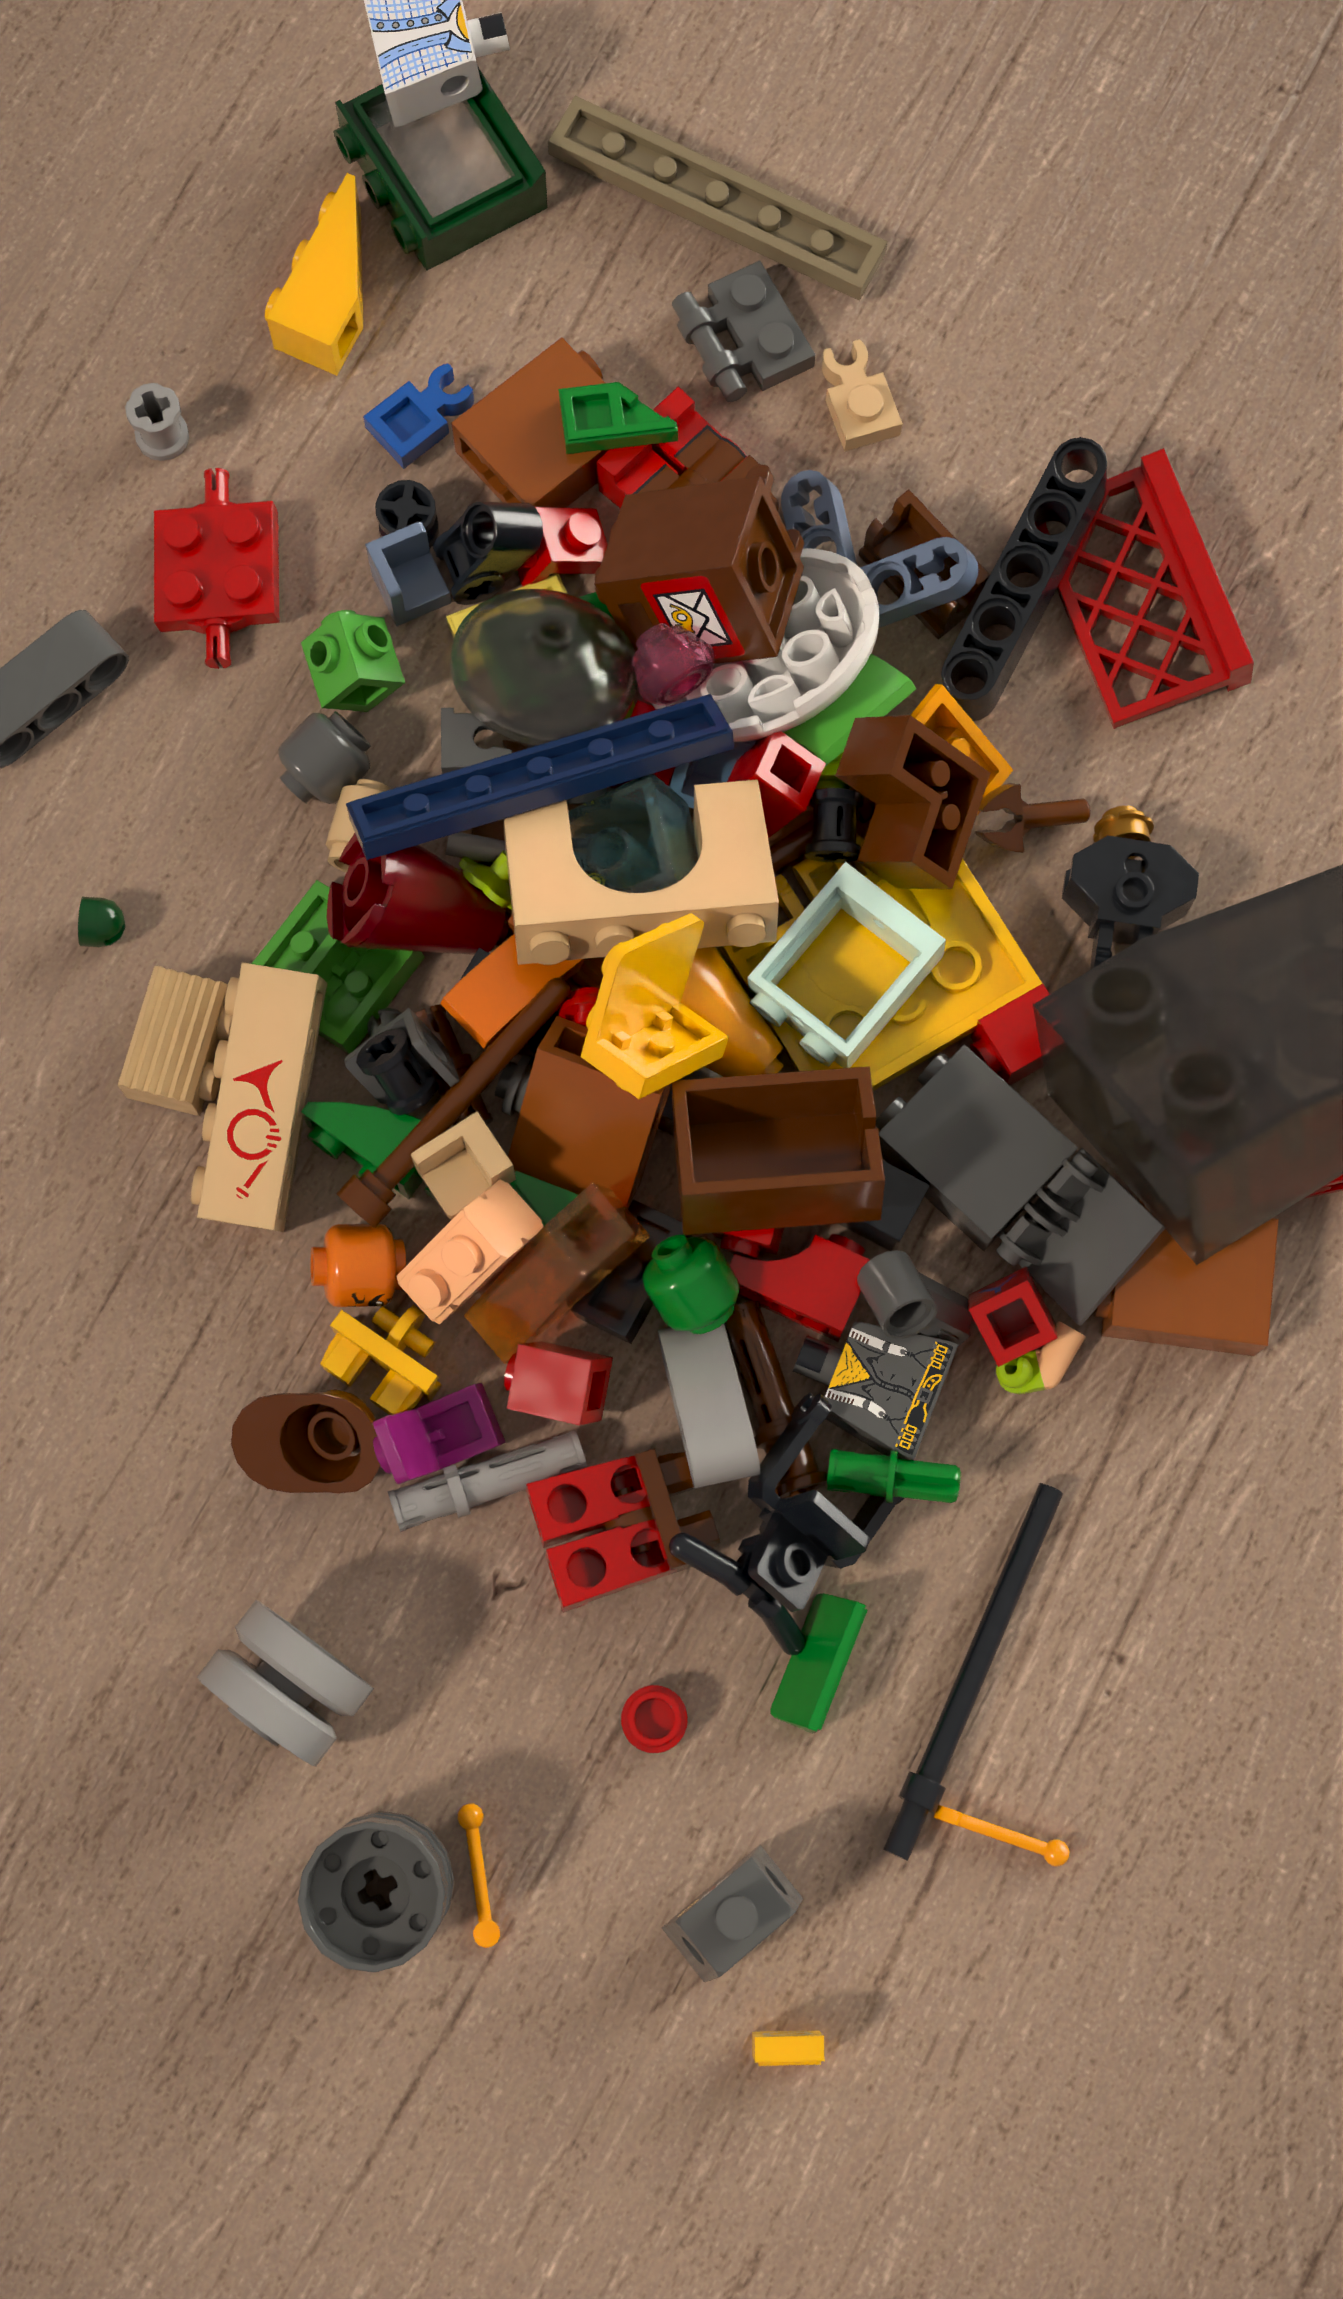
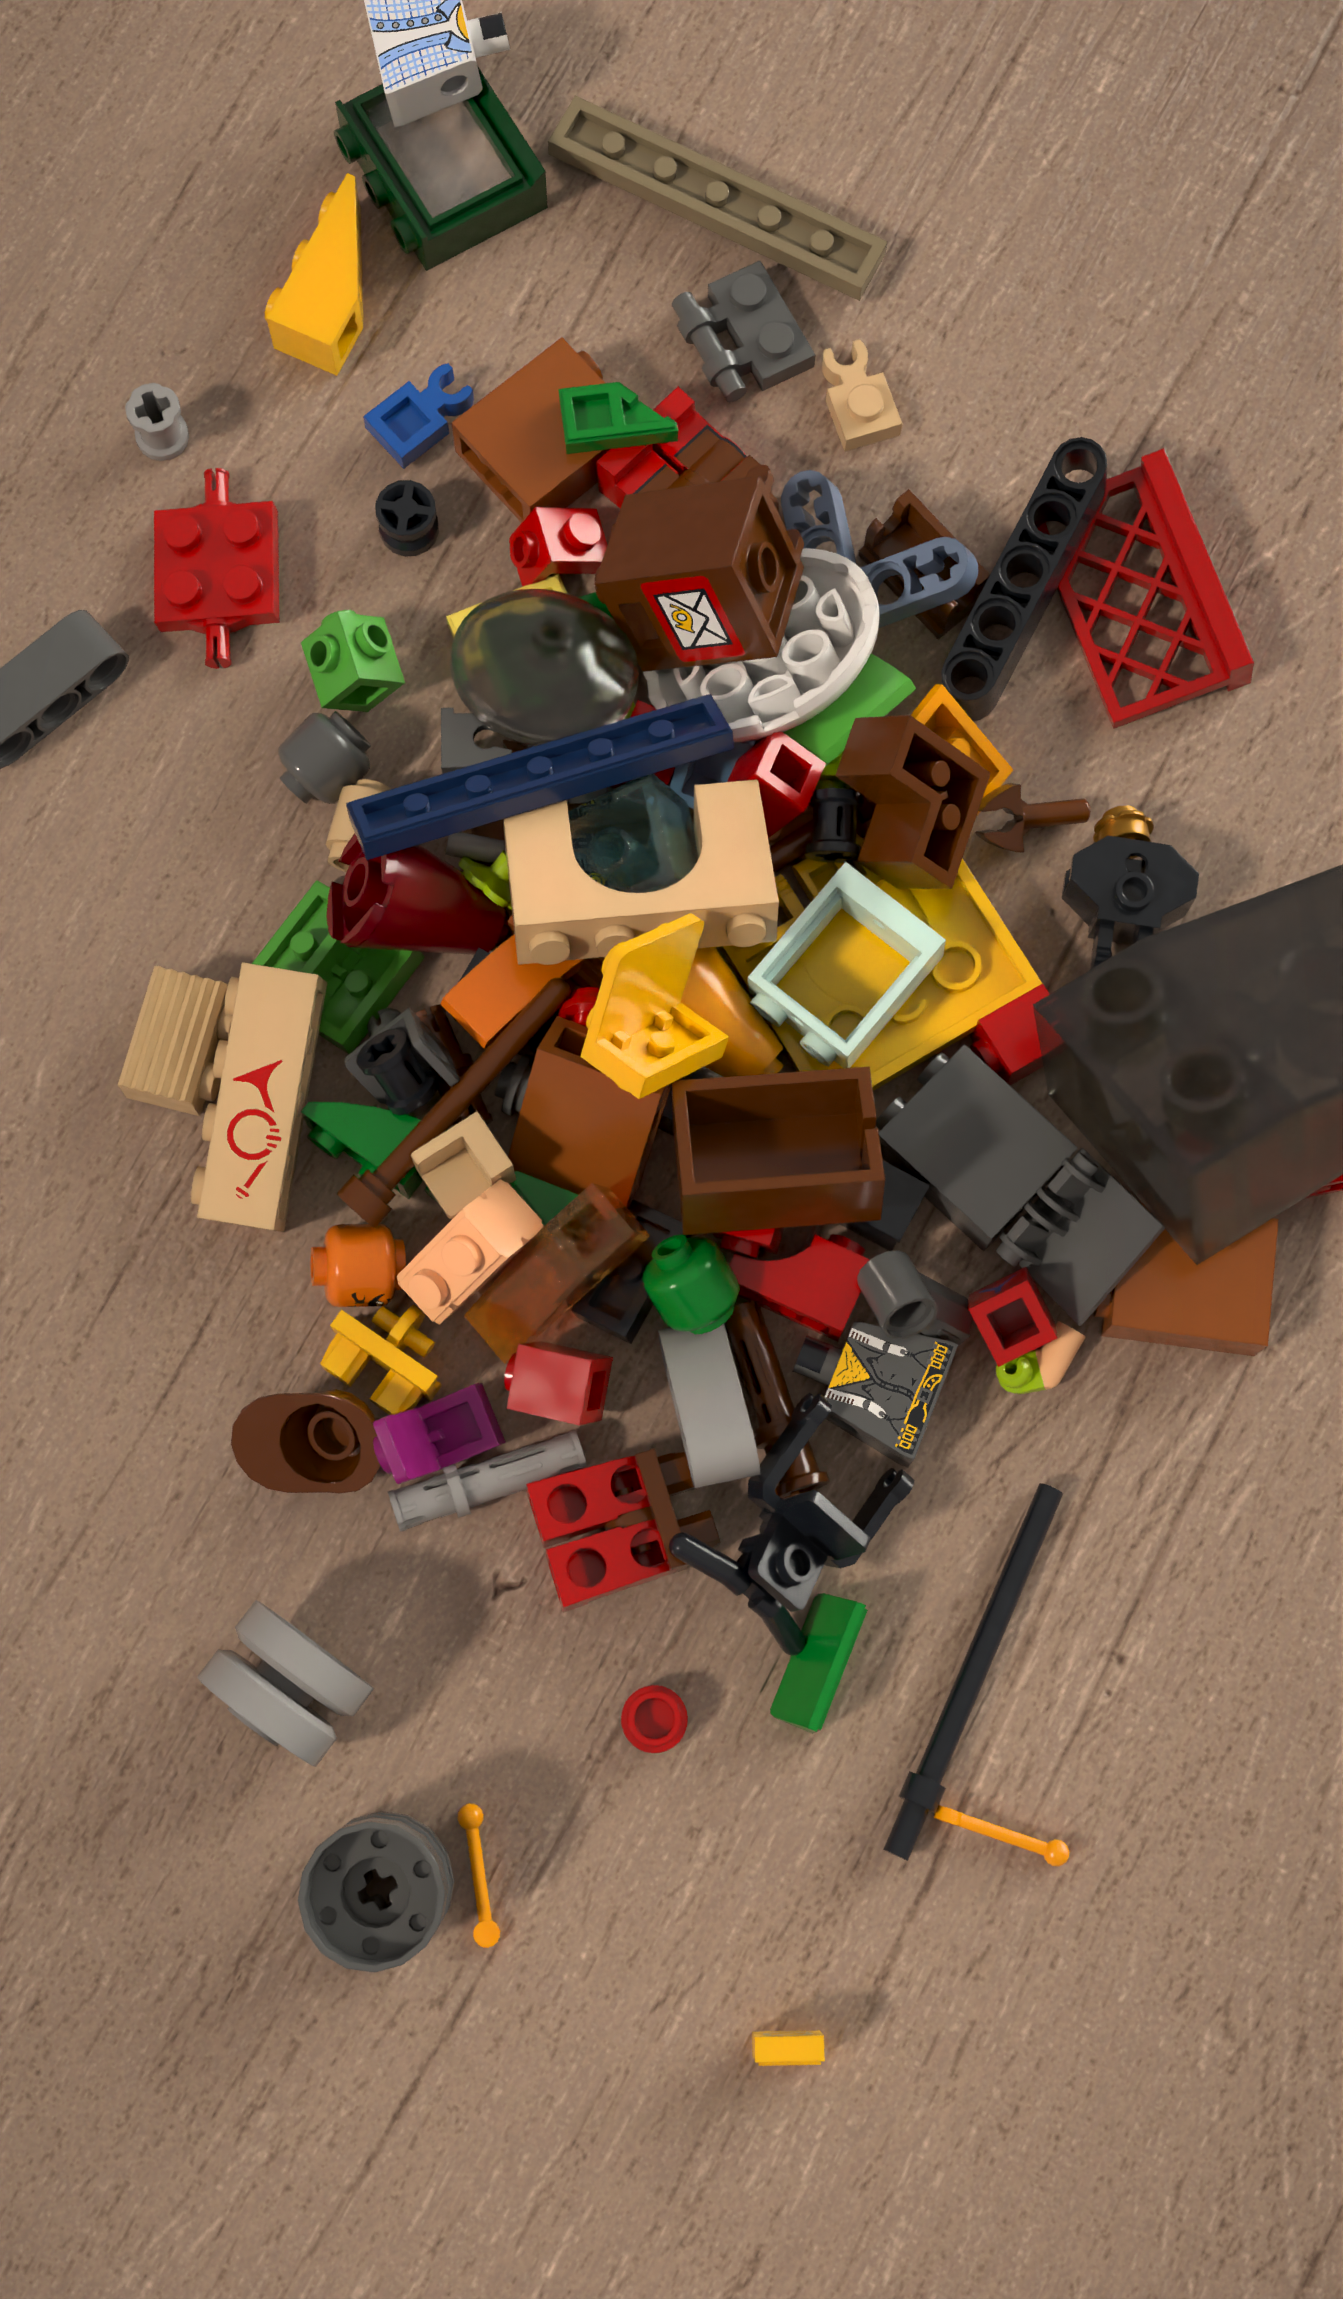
(99, 922): dark green hinge -> none
(407, 573): sand blue panel -> none
(488, 547): black piece -> none
(671, 663): clear pink cone -> none
(733, 1915): dark grey torso -> none
(892, 1477): green axle -> none

